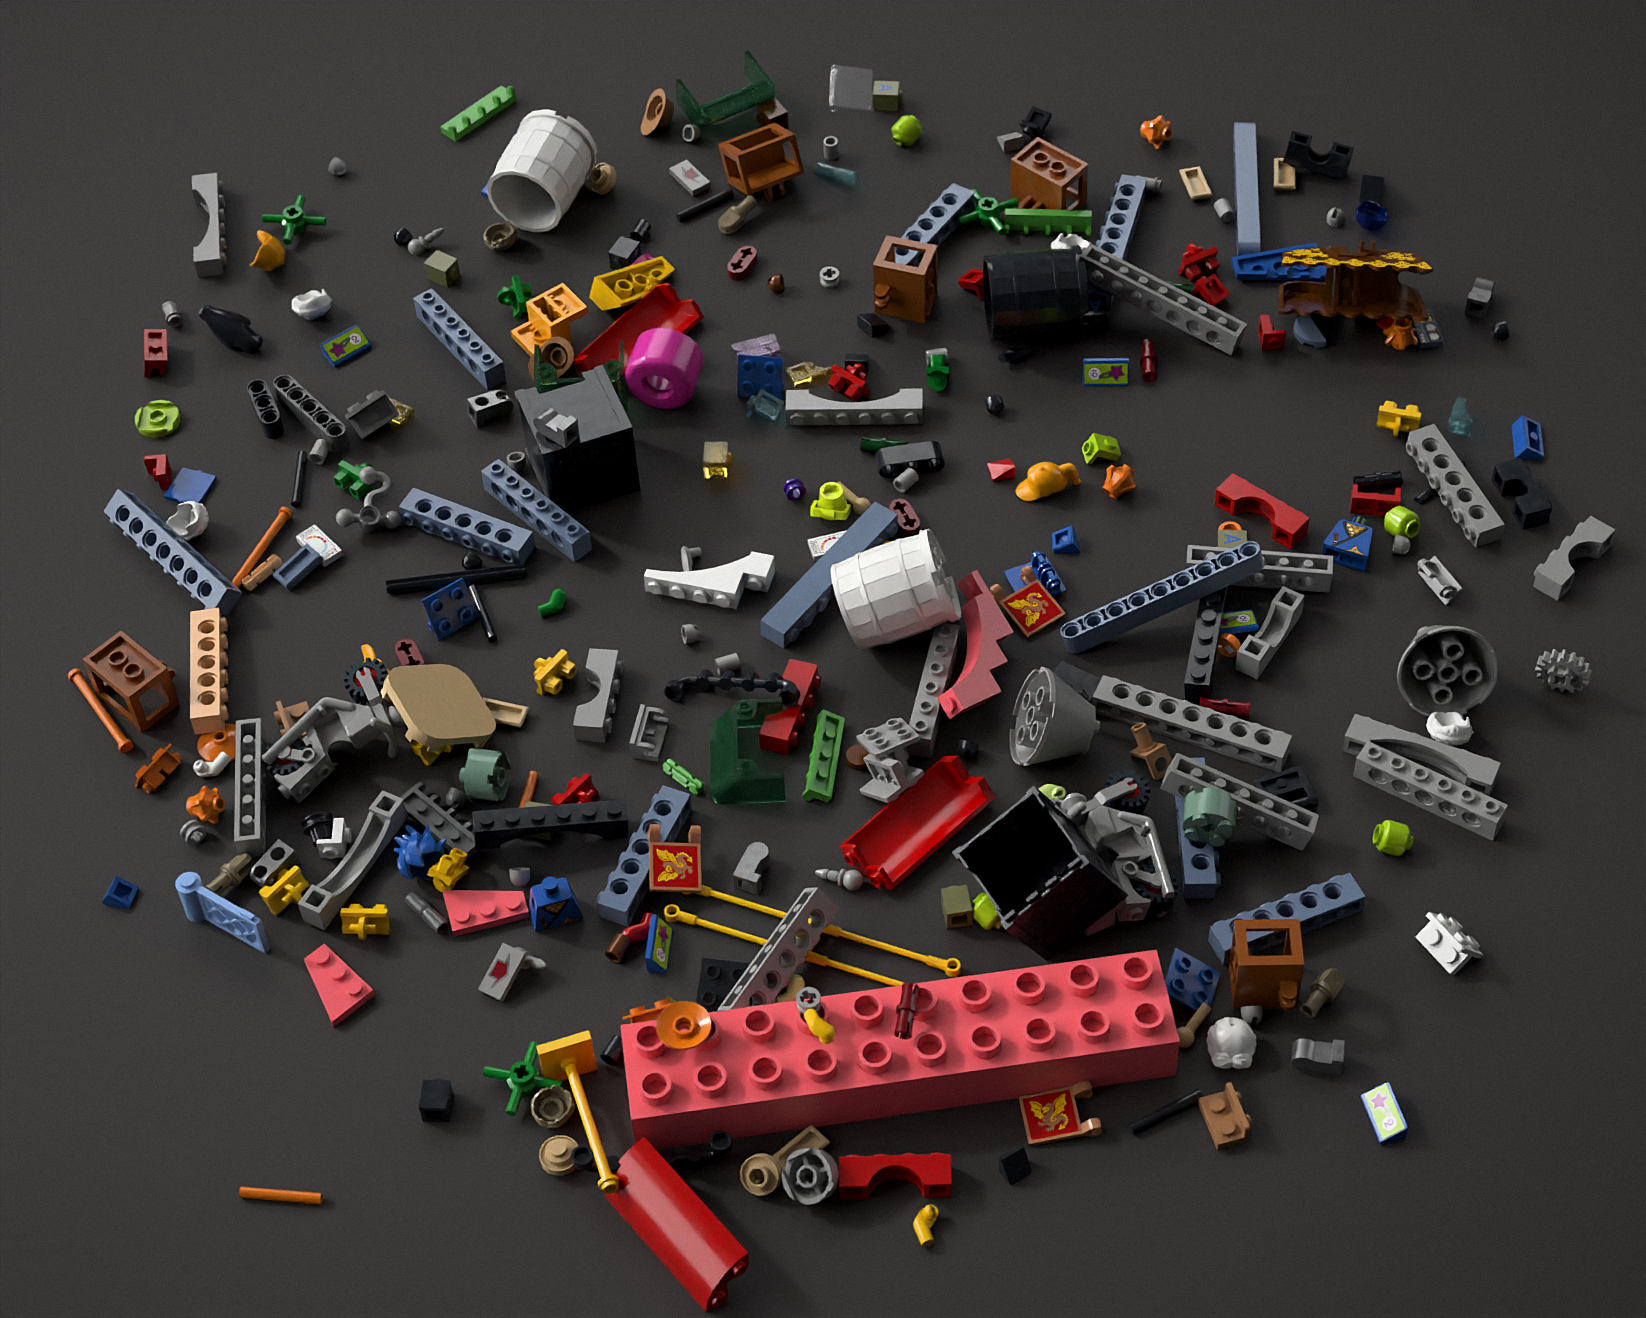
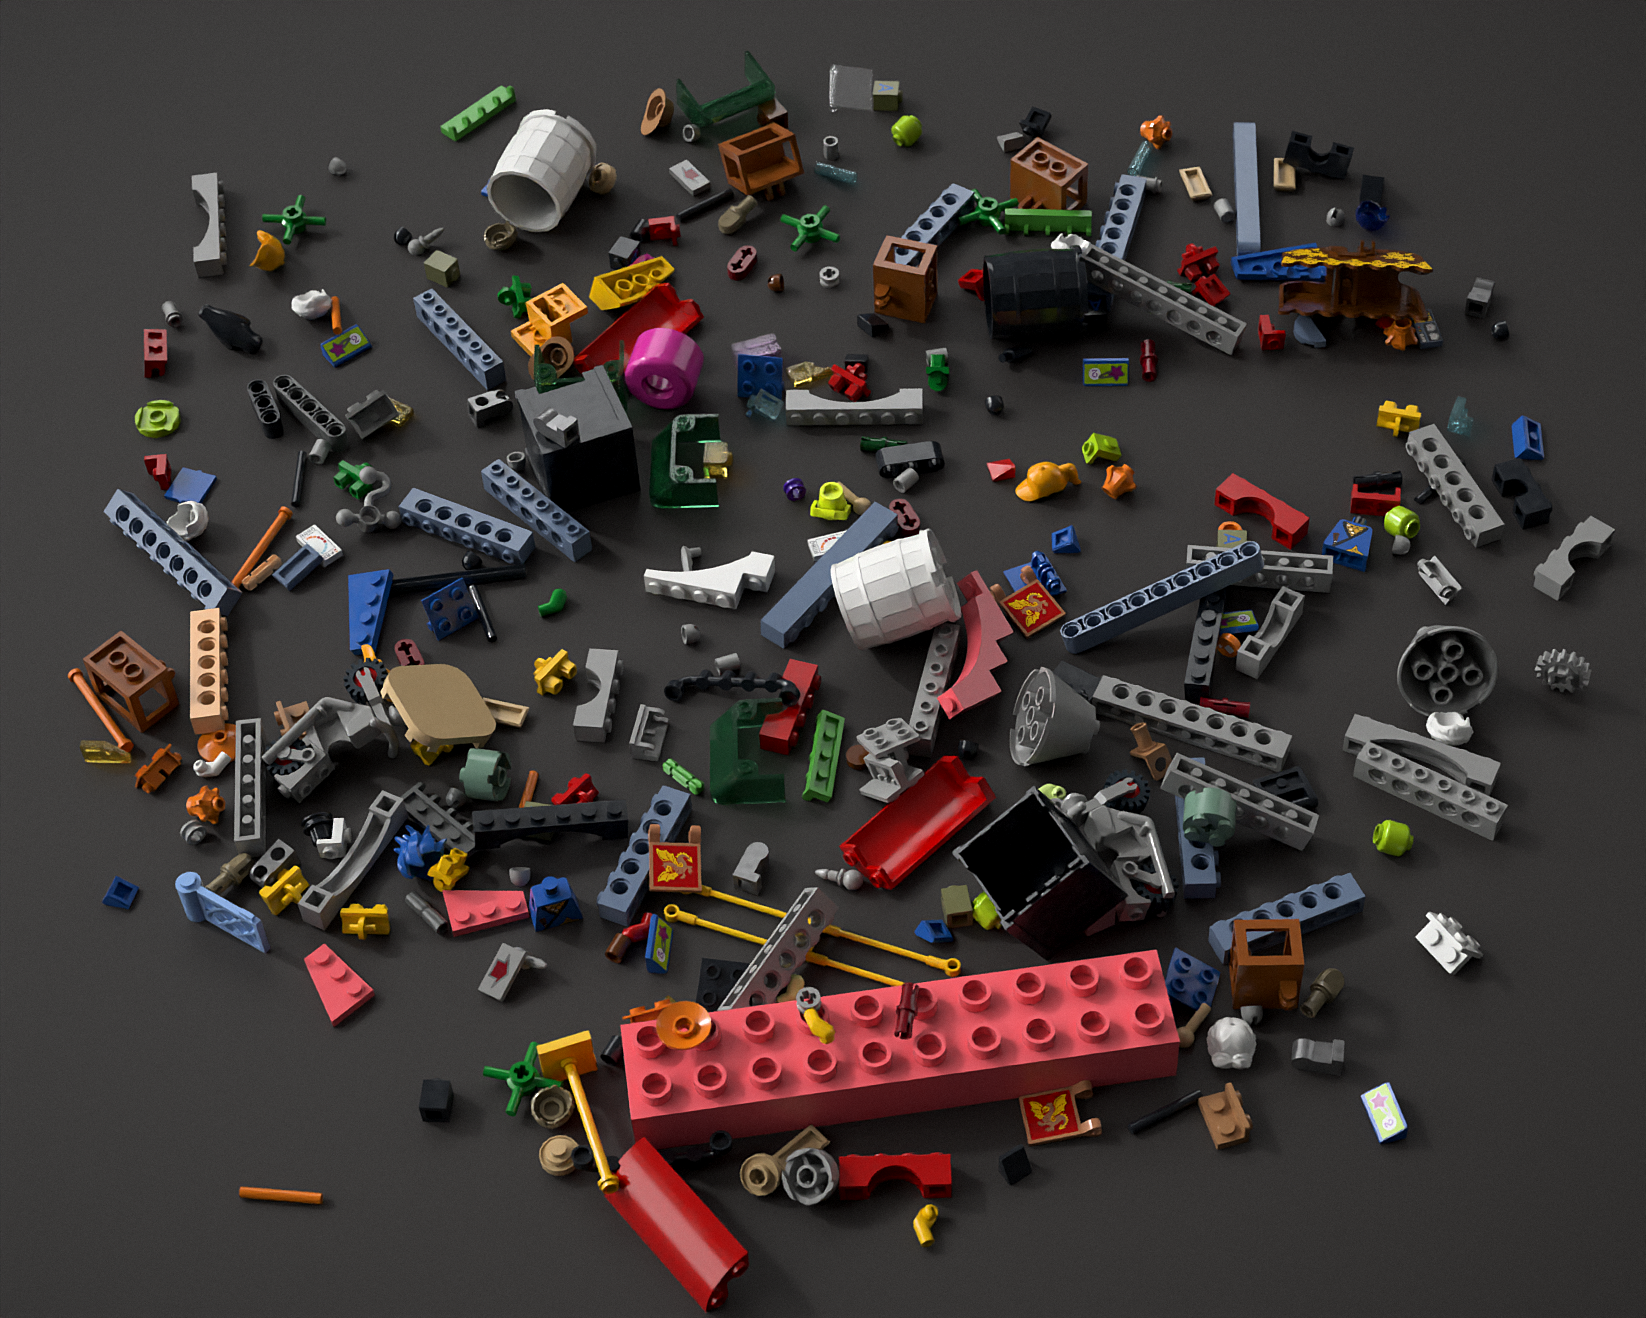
(103, 752): none -> clear yellow tile
(336, 316): none -> orange bar
(367, 607): none -> blue wing
(664, 228): none -> red bracket
(674, 485): none -> clear green windscreen
(810, 228): none -> green bar
(933, 931): none -> blue slope
(1140, 158): none -> clear light blue piece

